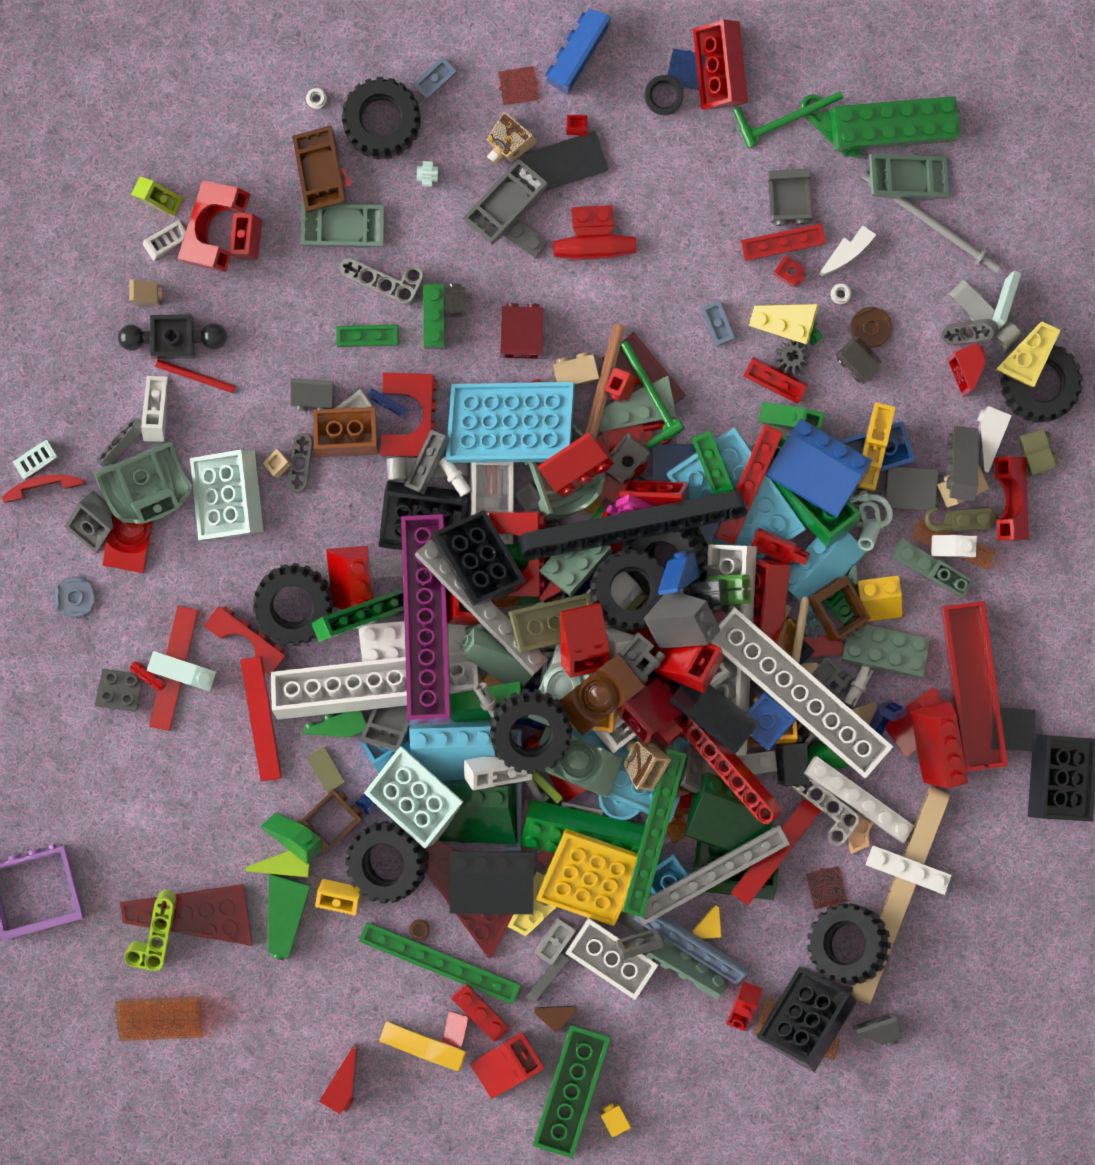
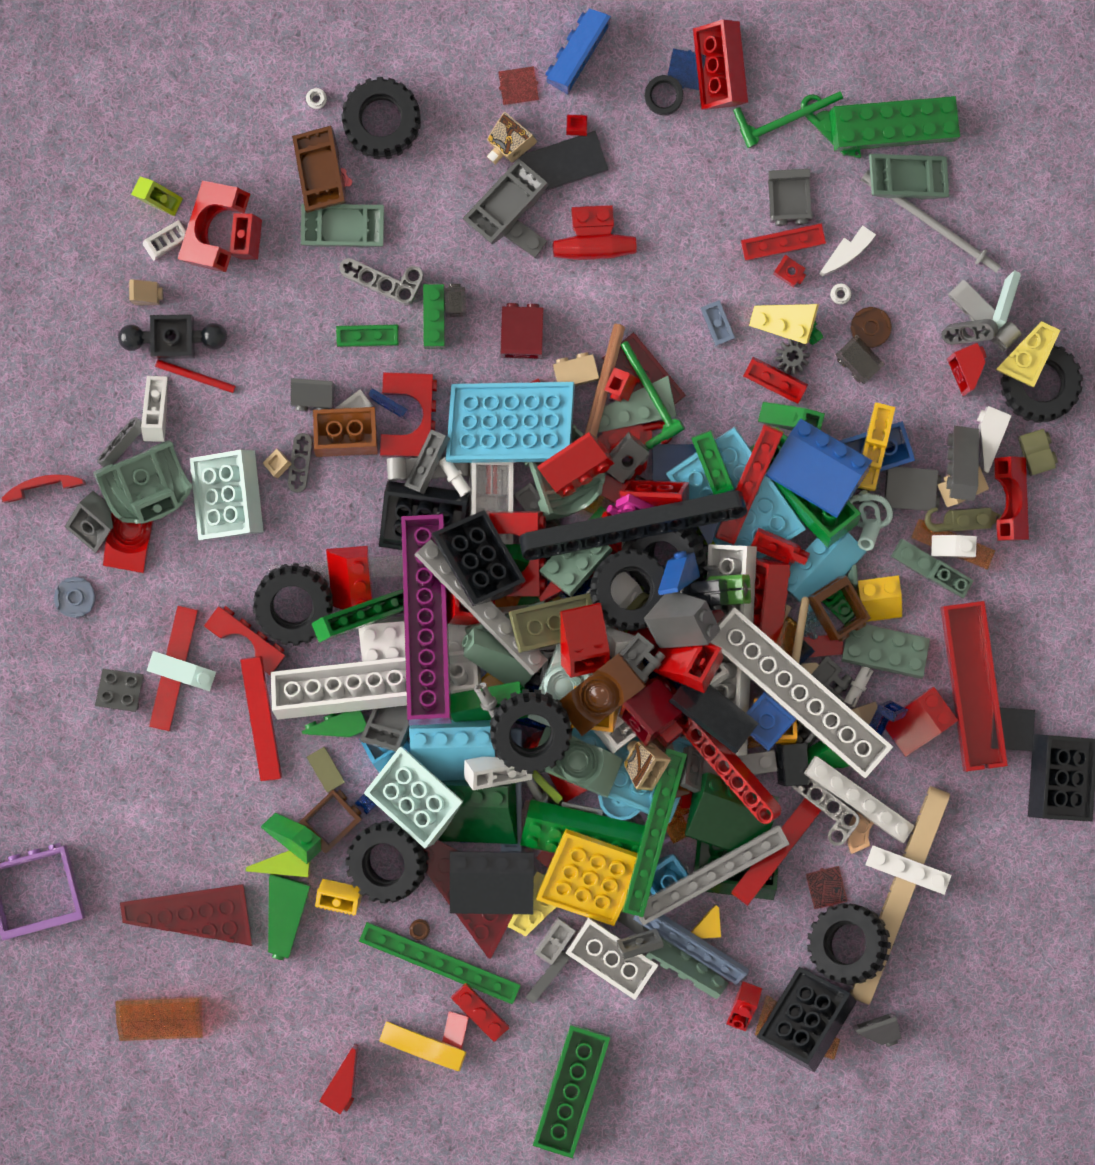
(51, 452): light aqua slope -> none
(149, 677): red axle -> none
(157, 929): lime beam -> none
(427, 173): light aqua gear -> none
(434, 78): sand blue plate -> none
(507, 1064): red slope -> none
(555, 1016): reddish brown slope -> none
(614, 1119): yellow brick -> none
(939, 745): red slope -> none

